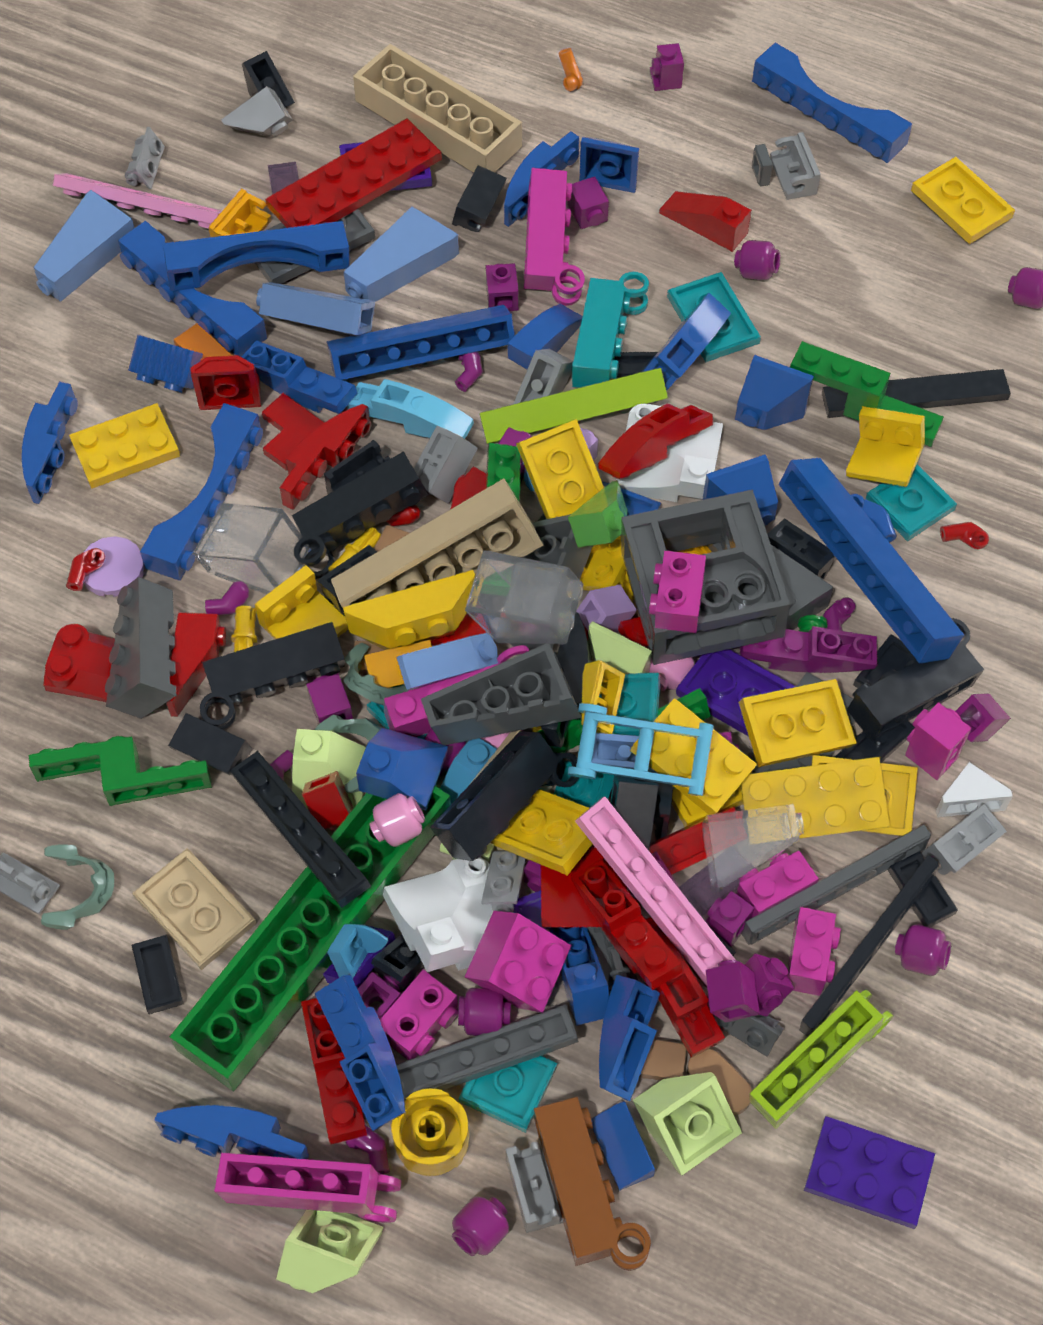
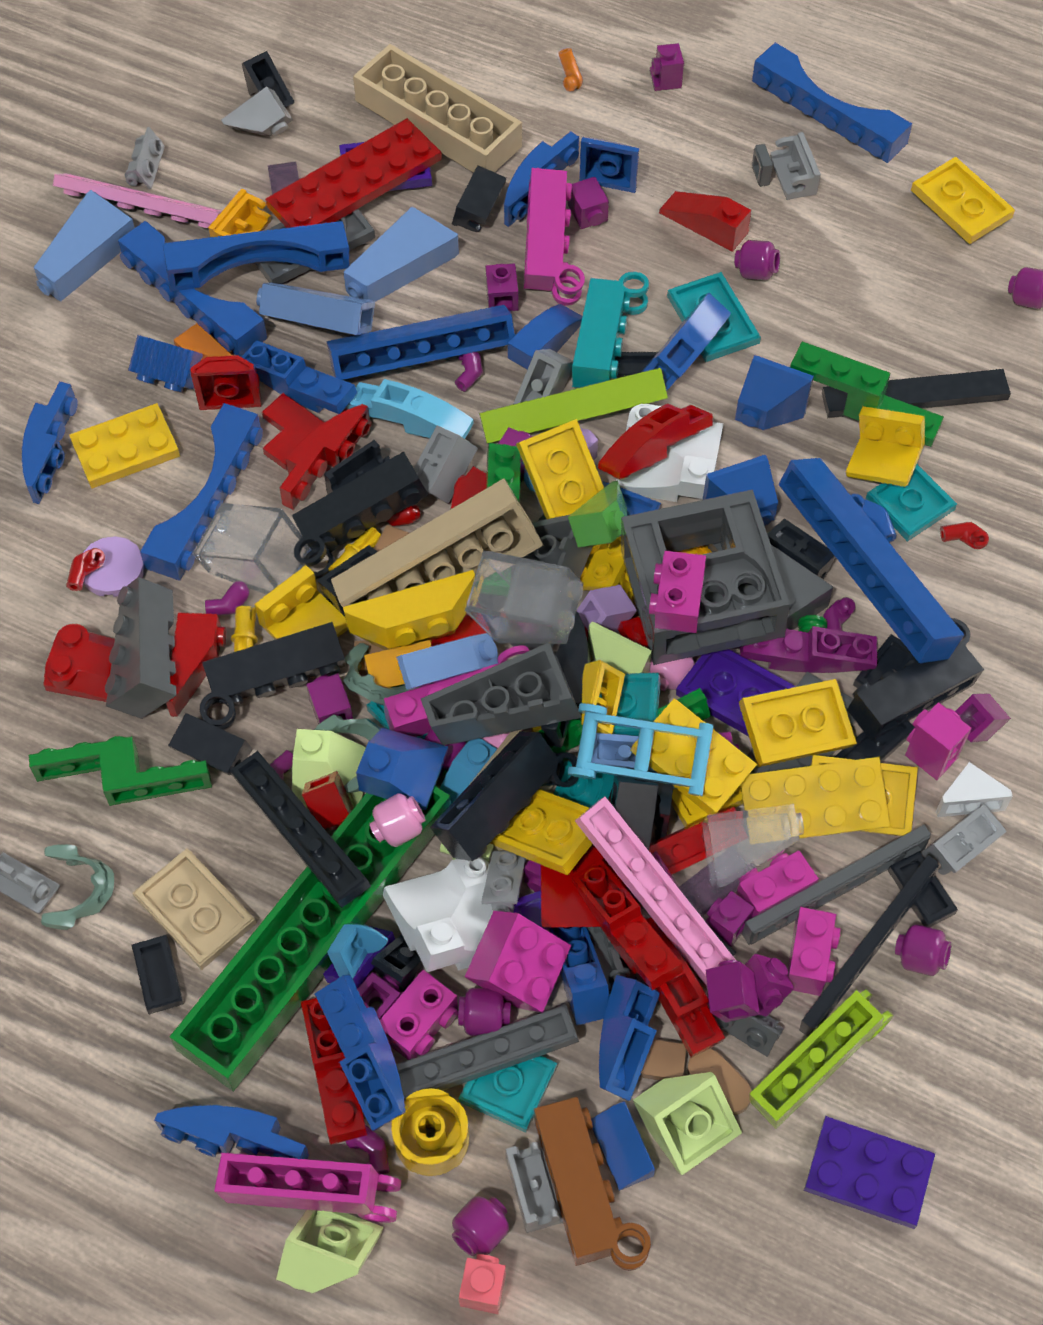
(482, 1284): none -> coral brick

